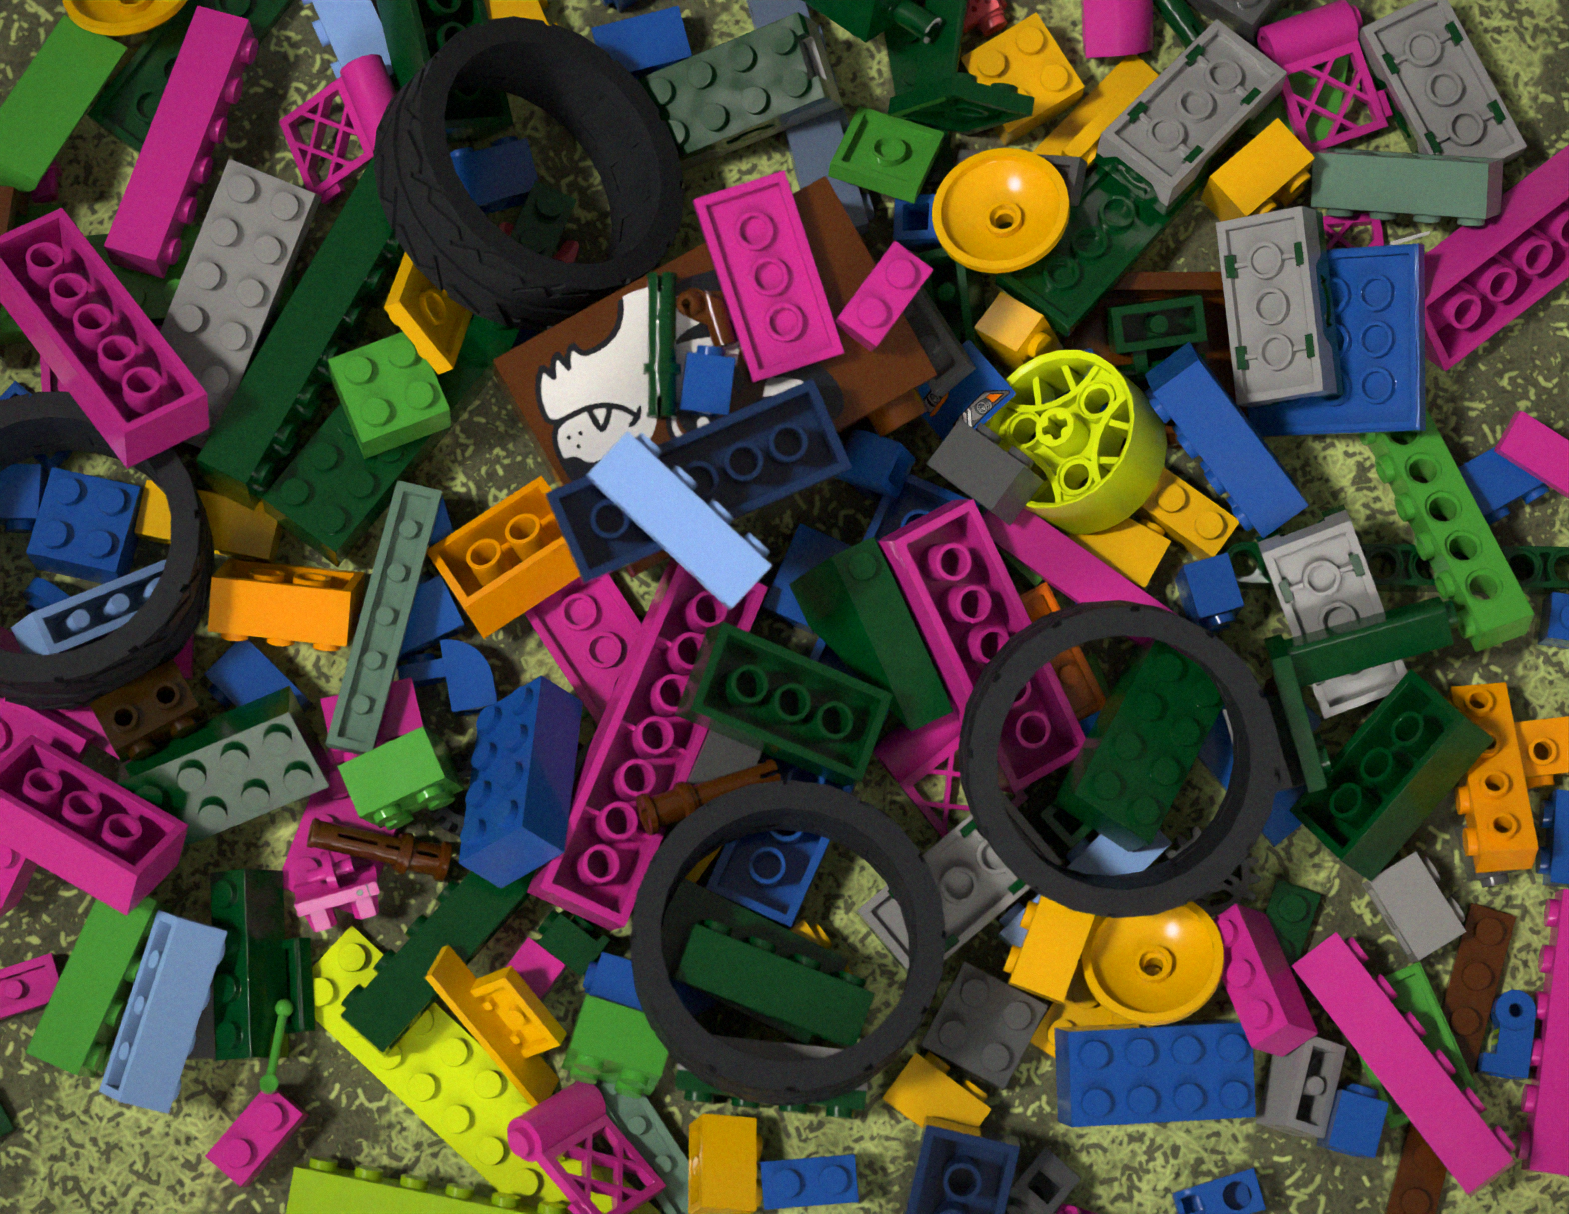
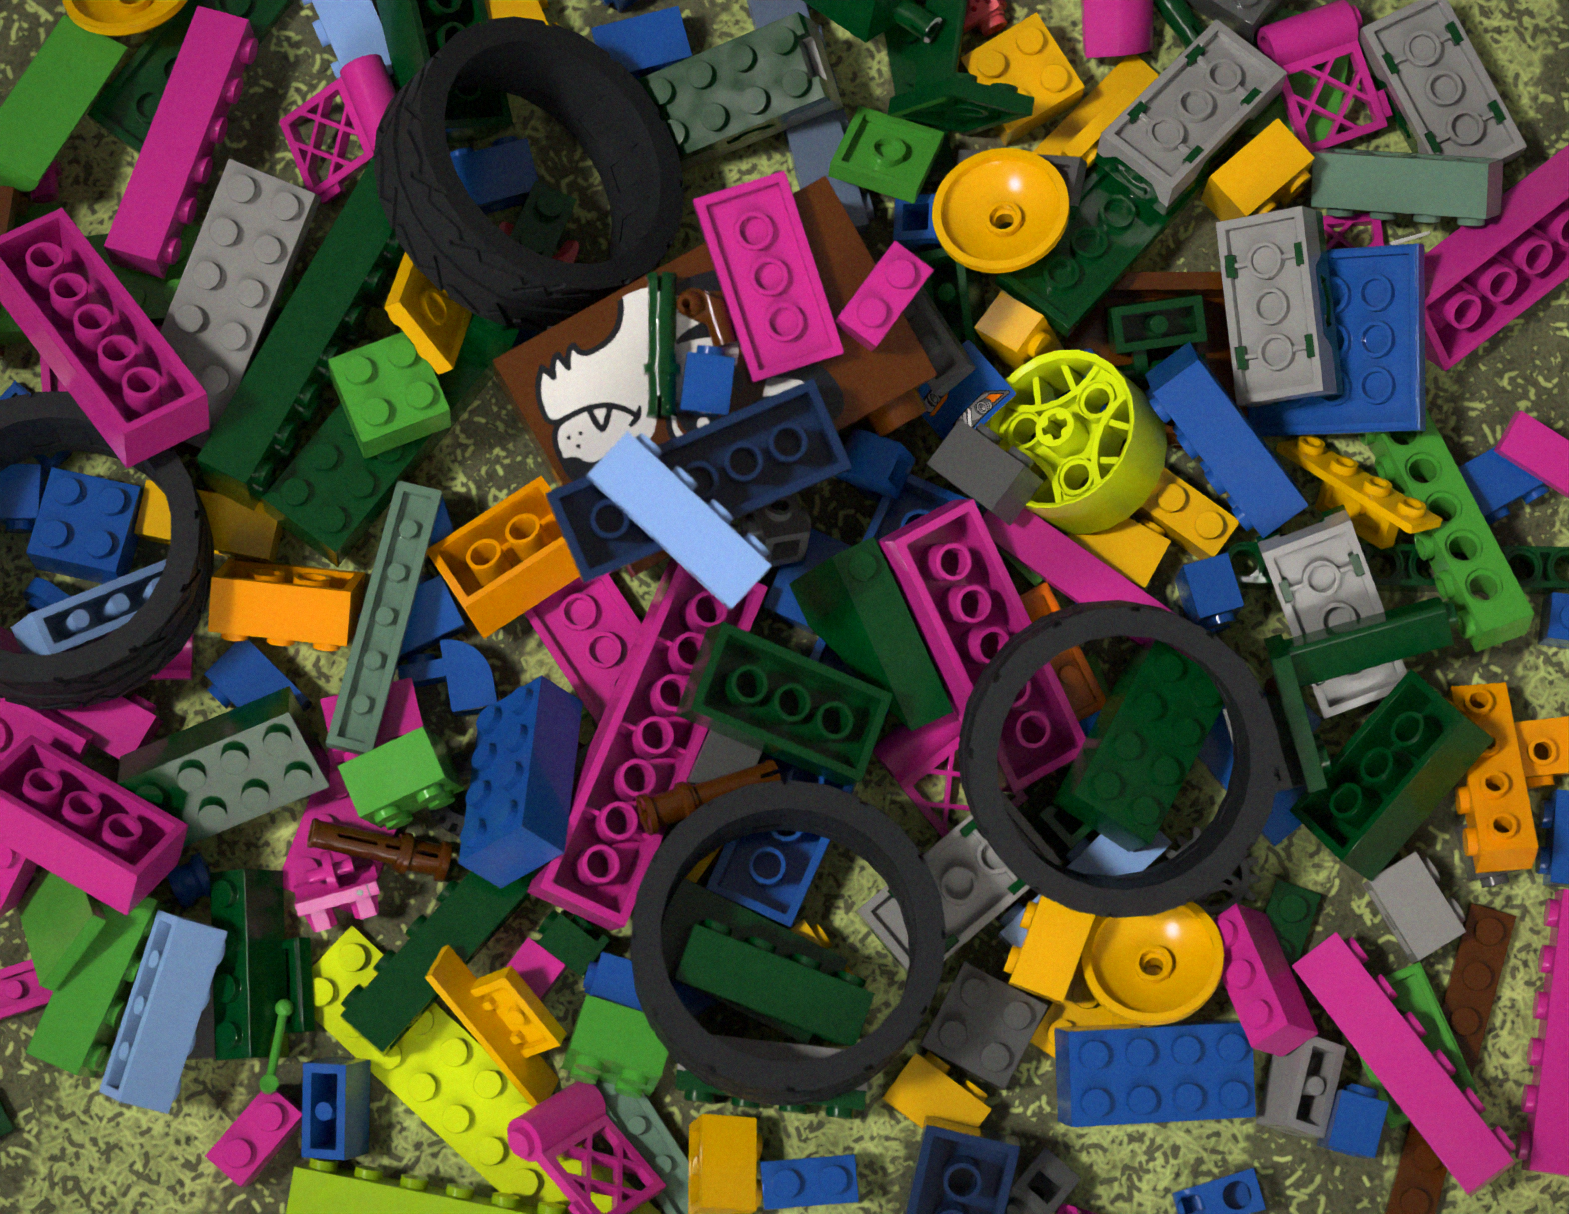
(58, 926): none -> bright green tile
(148, 712): dark brown brick -> none
(191, 880): none -> blue wheel
(335, 1108): none -> brick
(782, 529): none -> dark grey brick
(1369, 500): none -> yellow bracket
(1512, 1037): blue leg -> none

